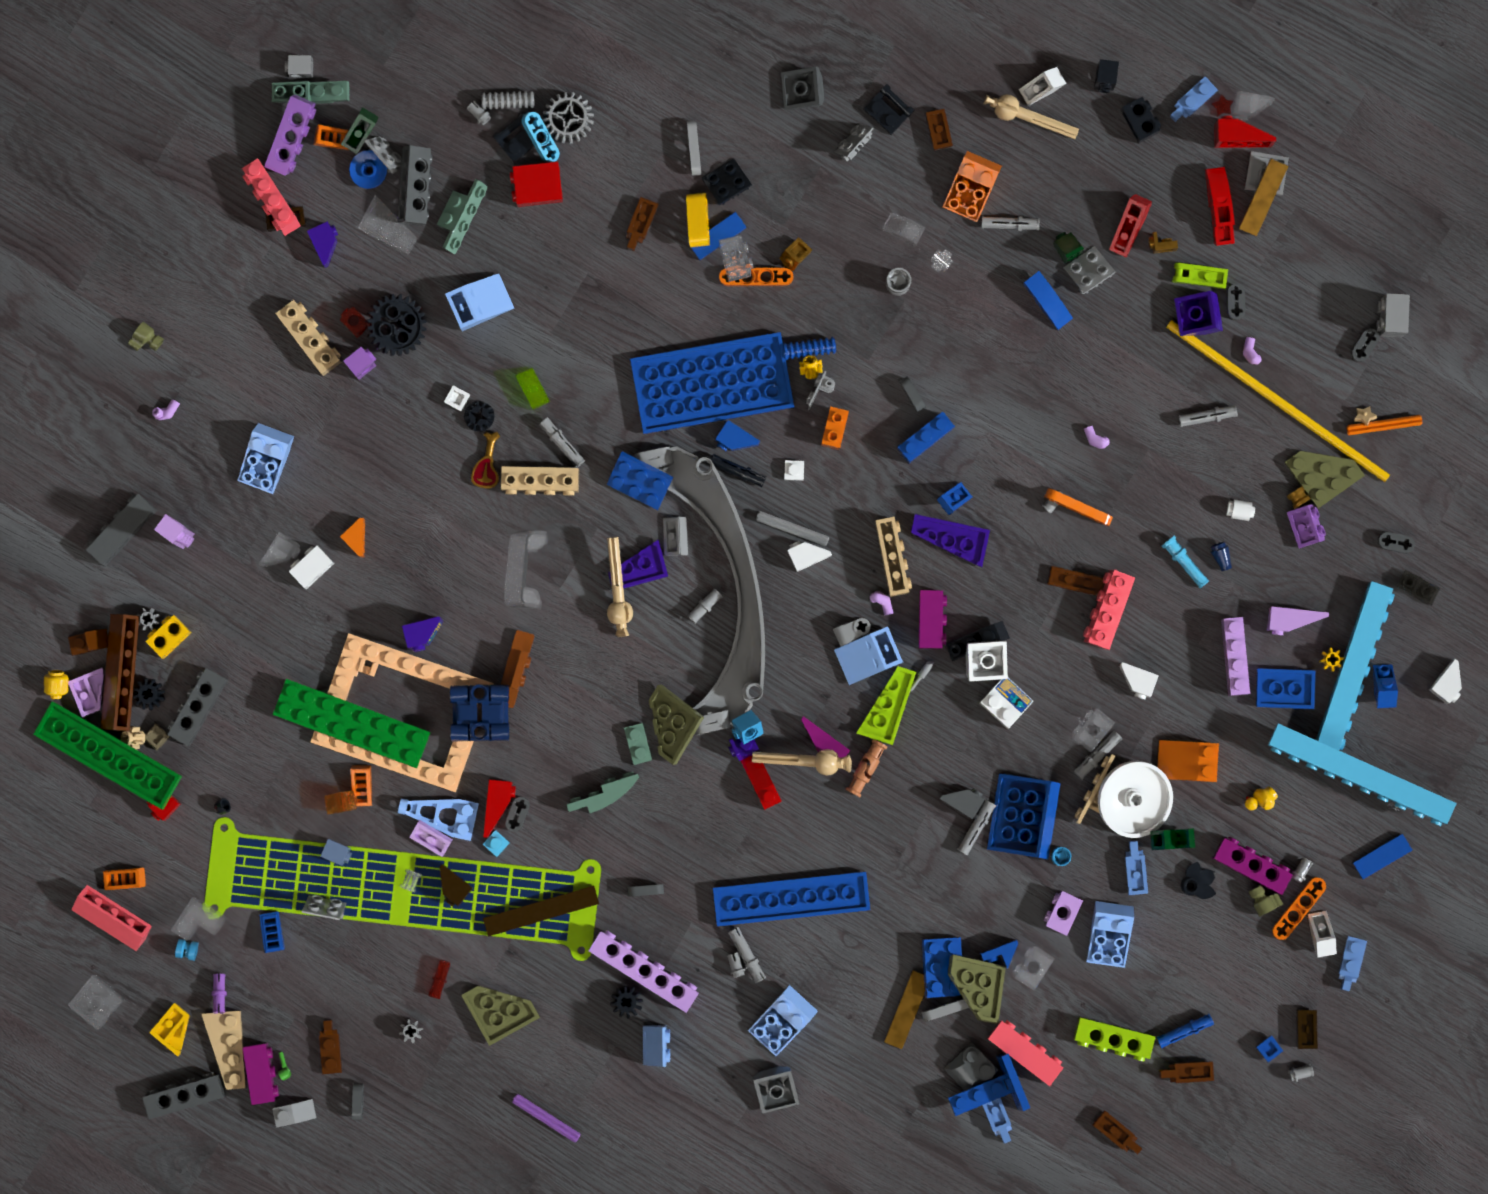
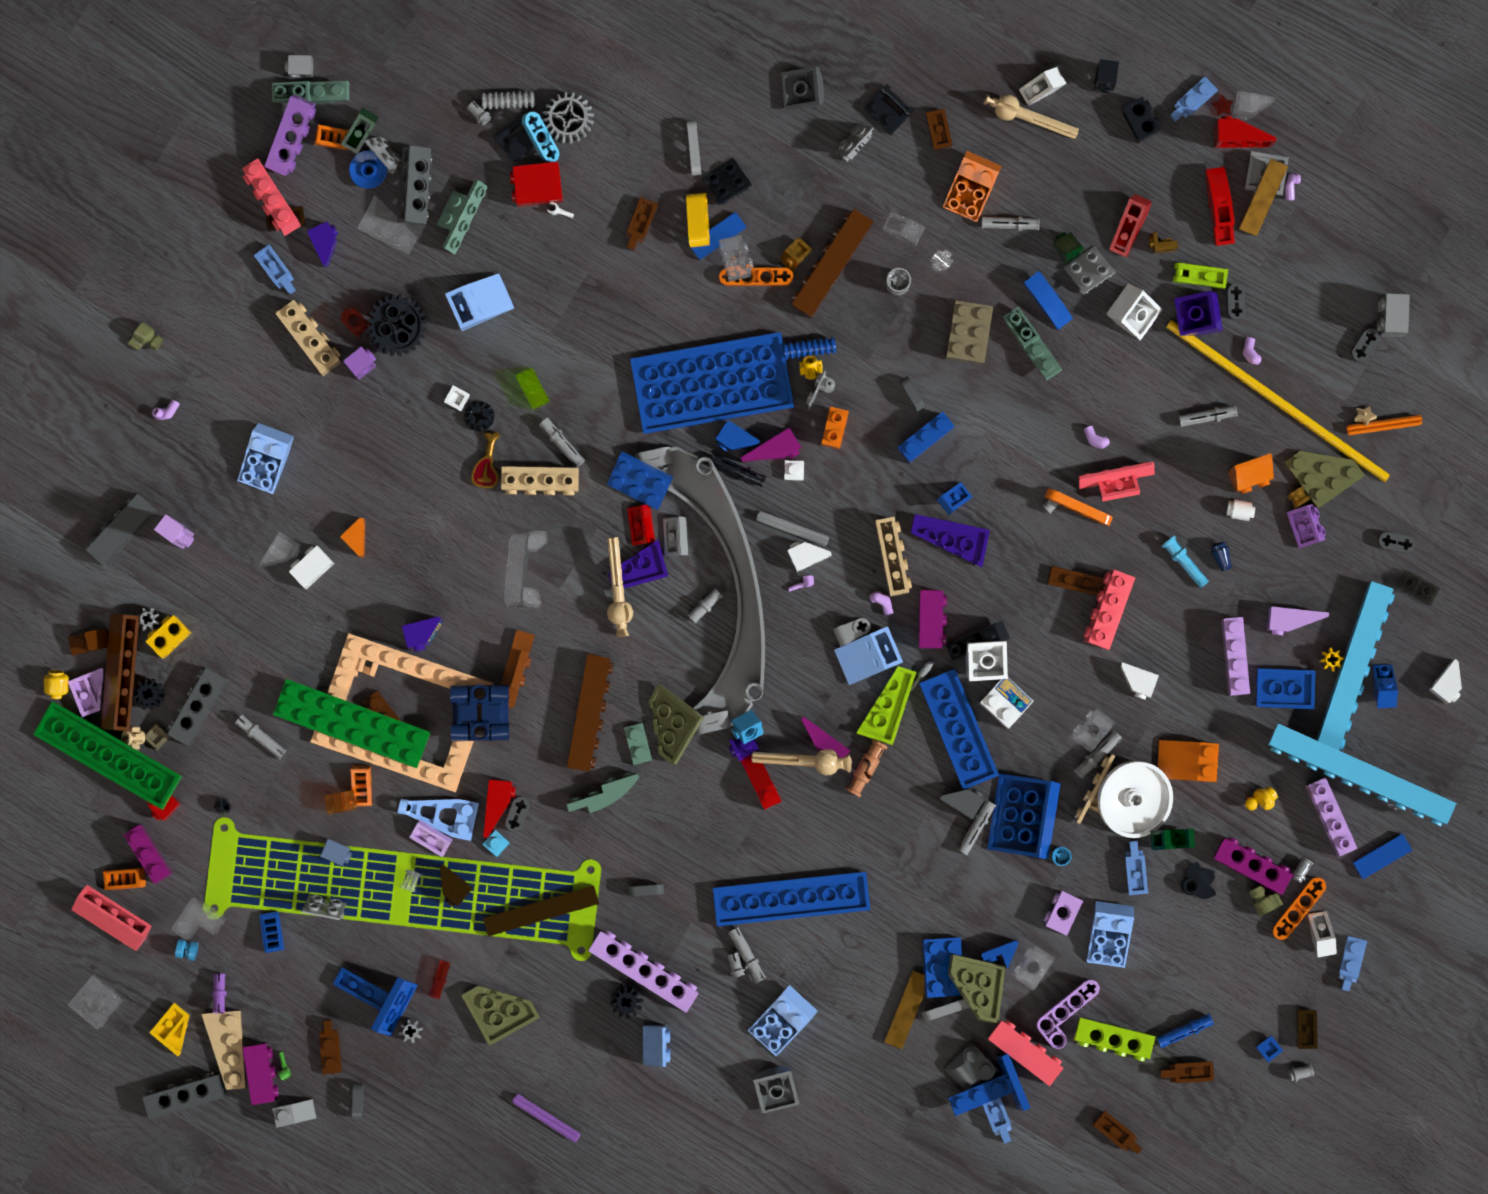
(148, 854): none -> magenta brick
(262, 738): none -> light grey pin
(275, 268): none -> medium blue hinge
(379, 704): none -> reddish brown plate
(389, 1004): none -> blue piece
(559, 211): none -> white hand
(589, 712): none -> reddish brown brick
(640, 525): none -> red slope
(777, 448): none -> magenta slope
(808, 581): none -> lavender hand
(832, 264): none -> reddish brown brick
(959, 729): none -> blue plate
(969, 332): none -> dark tan brick
(1031, 343): none -> sand green slope
(1069, 1011): none -> lavender beam
(1117, 482): none -> coral bracket
(1134, 311): none -> white slope
(1252, 473): none -> orange slope
(1289, 186): none -> lavender arm
(1331, 817): none -> lavender brick

